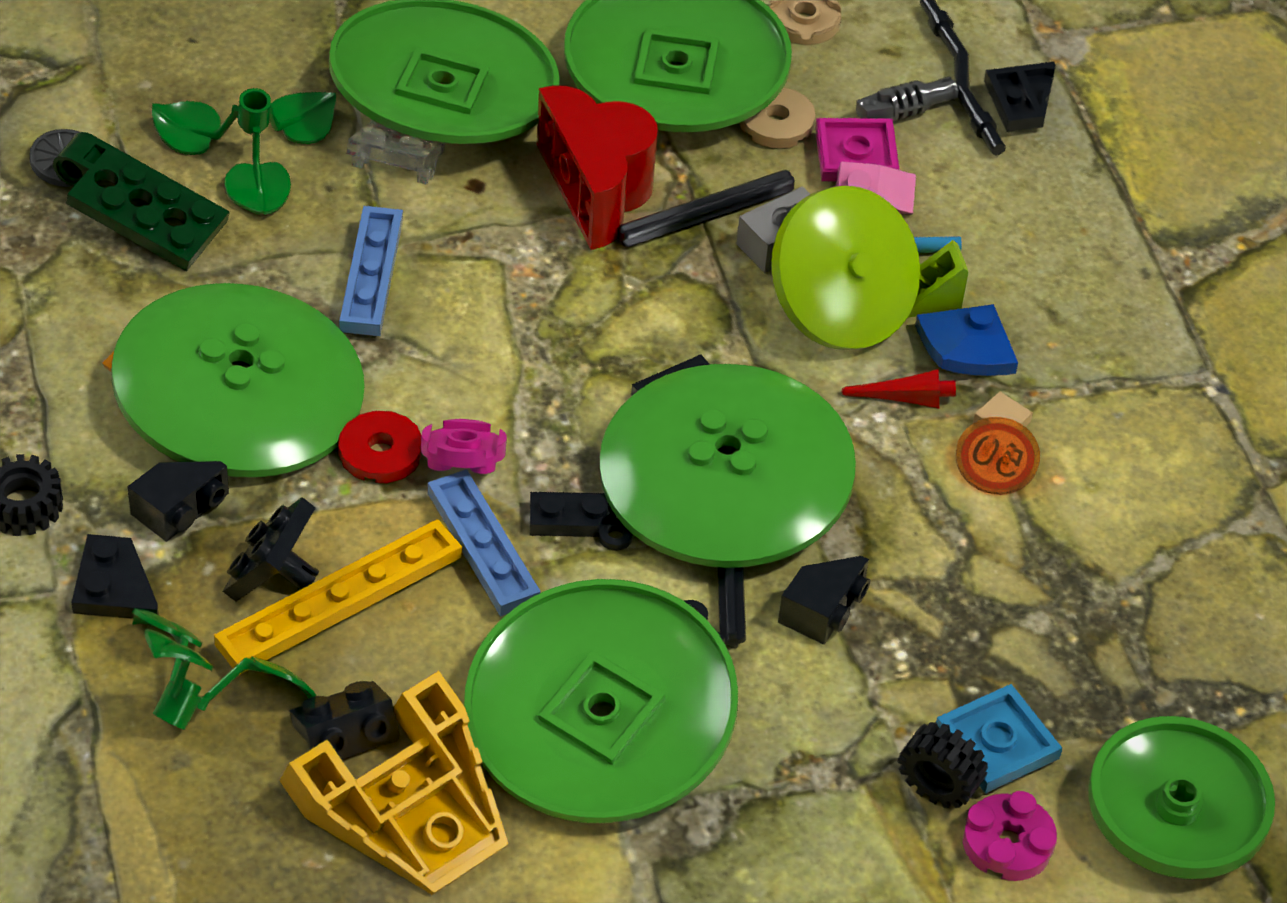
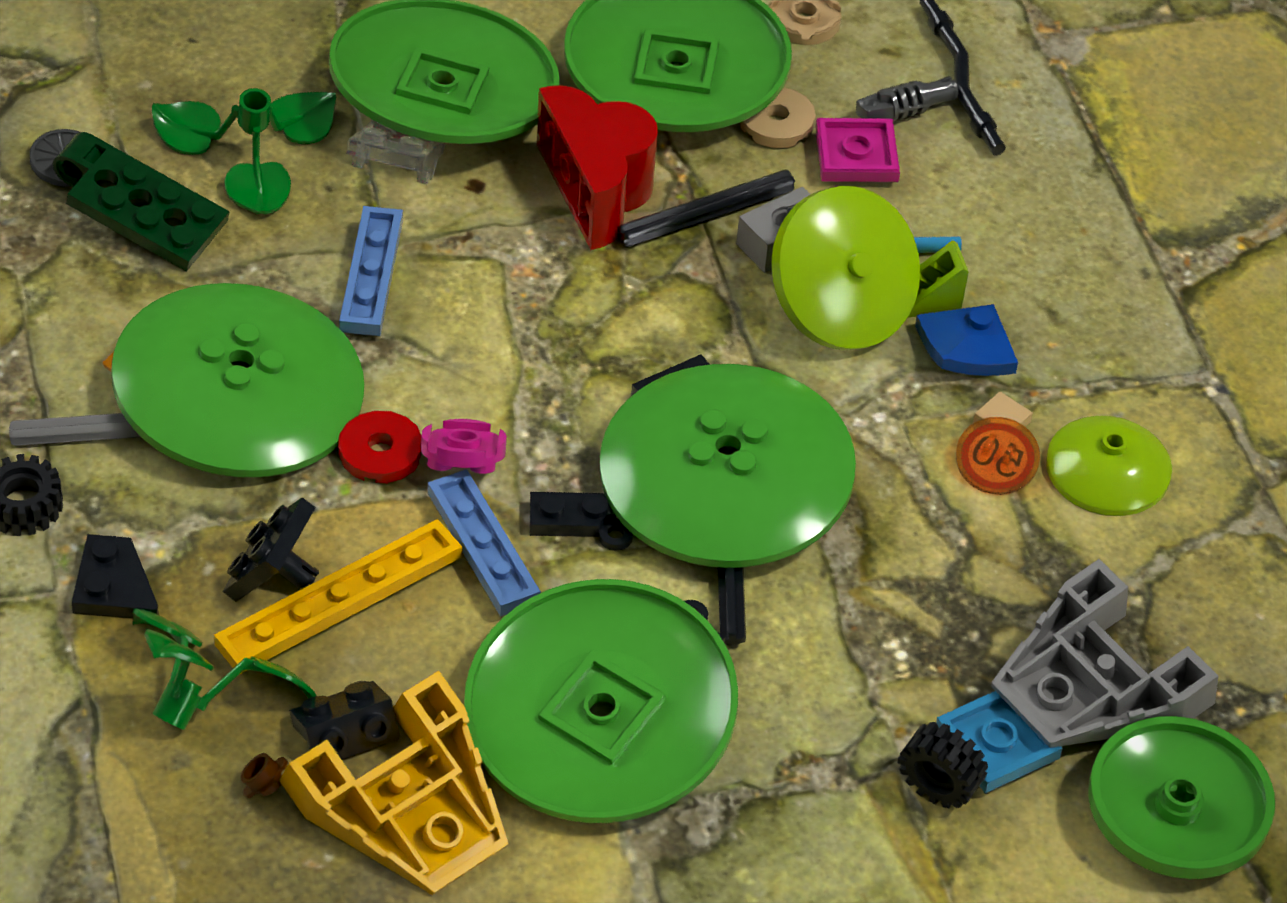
(70, 429): none -> light grey axle
(176, 494): black slope -> none
(262, 775): none -> reddish brown plate
(822, 597): black slope -> none
(889, 183): bright pink slope -> none
(917, 389): red piece -> none
(1013, 813): dark pink plate -> none
(1021, 94): black wing -> none
(1080, 684): none -> light grey wedge
(1108, 465): none -> lime dish

